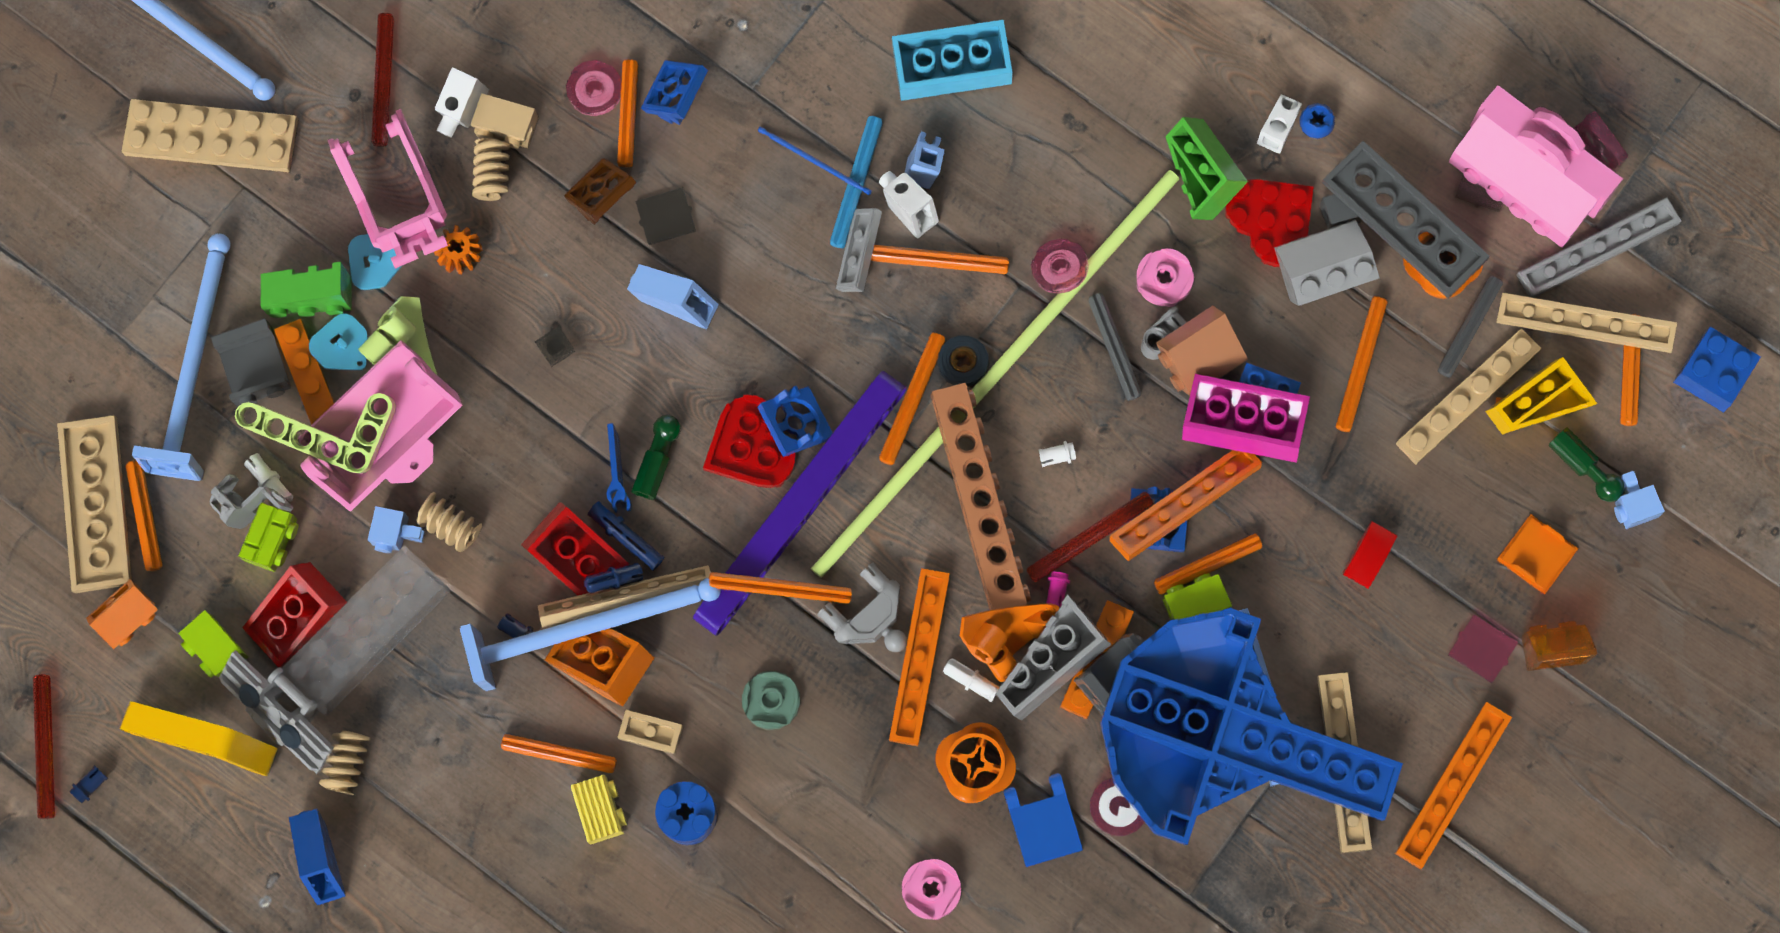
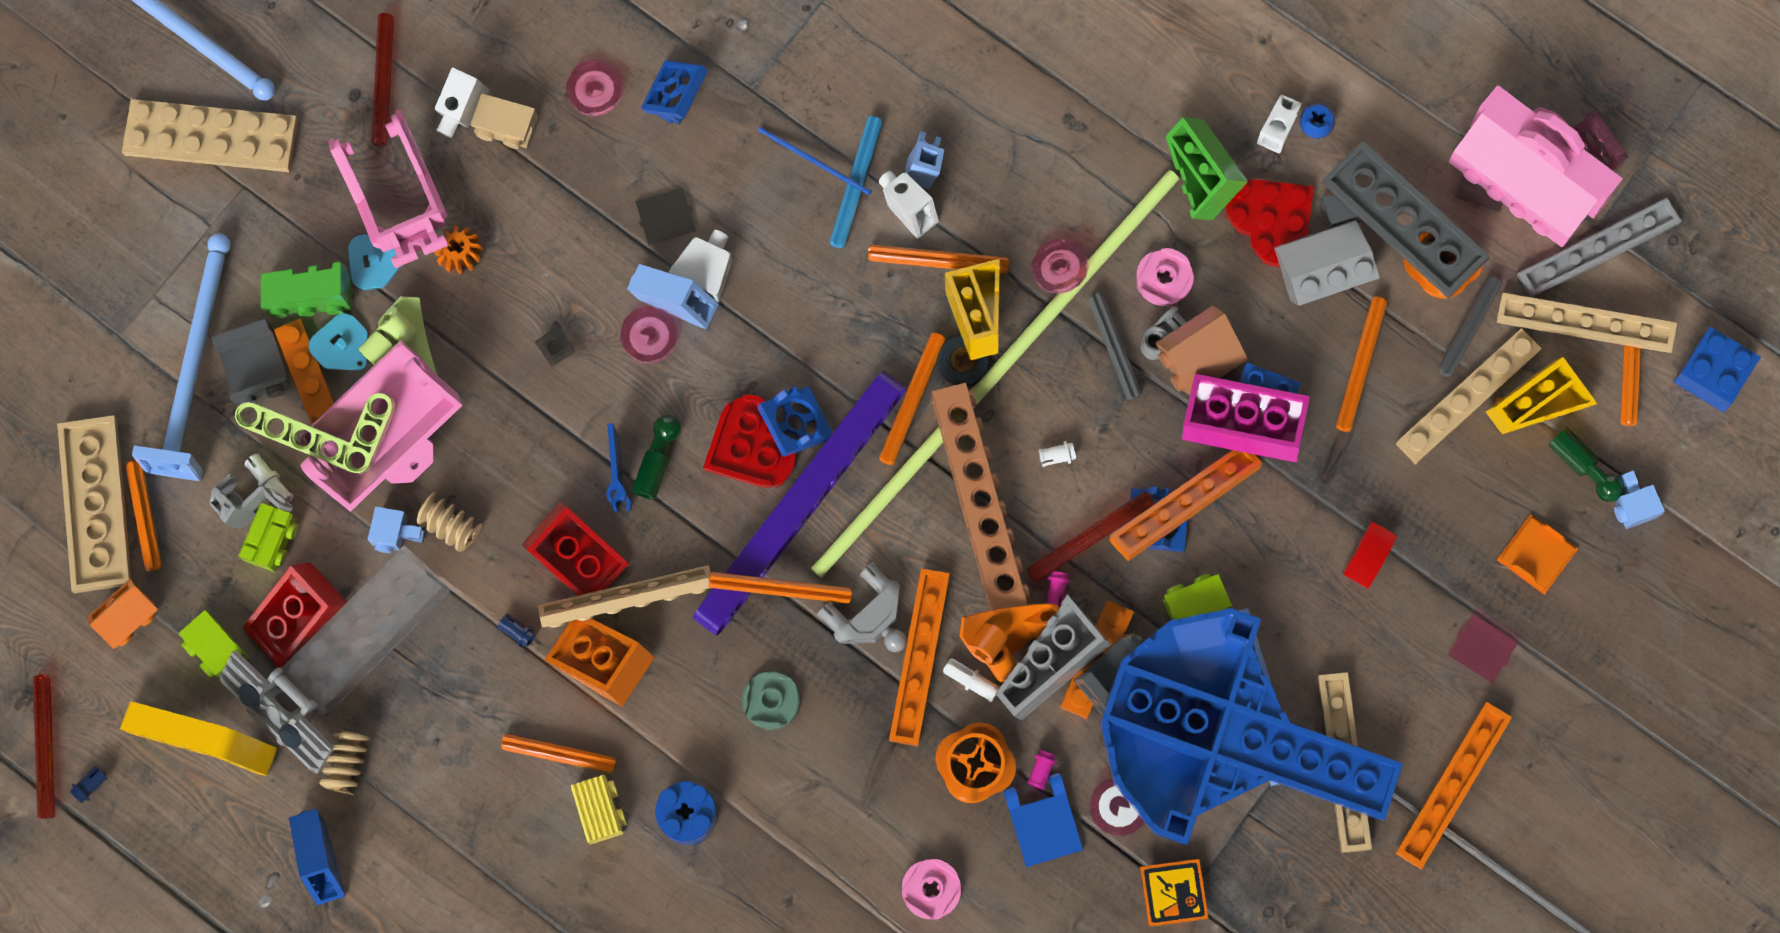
(481, 656): light blue piece -> none
(489, 169): tan piece -> none
(601, 513): dark blue pin -> none
(604, 173): reddish brown piece -> none
(613, 578): dark blue axle -> none
(627, 113): orange axle -> none
(648, 335): none -> clear pink tile
(650, 732): tan plate -> none
(706, 264): none -> white torso
(858, 250): light grey tile -> none
(952, 60): medium azure brick -> none
(975, 305): none -> yellow wedge
(1041, 769): none -> dark pink pin
(1174, 892): none -> piece
(1208, 563): orange axle -> none
(1558, 646): clear orange slope -> none

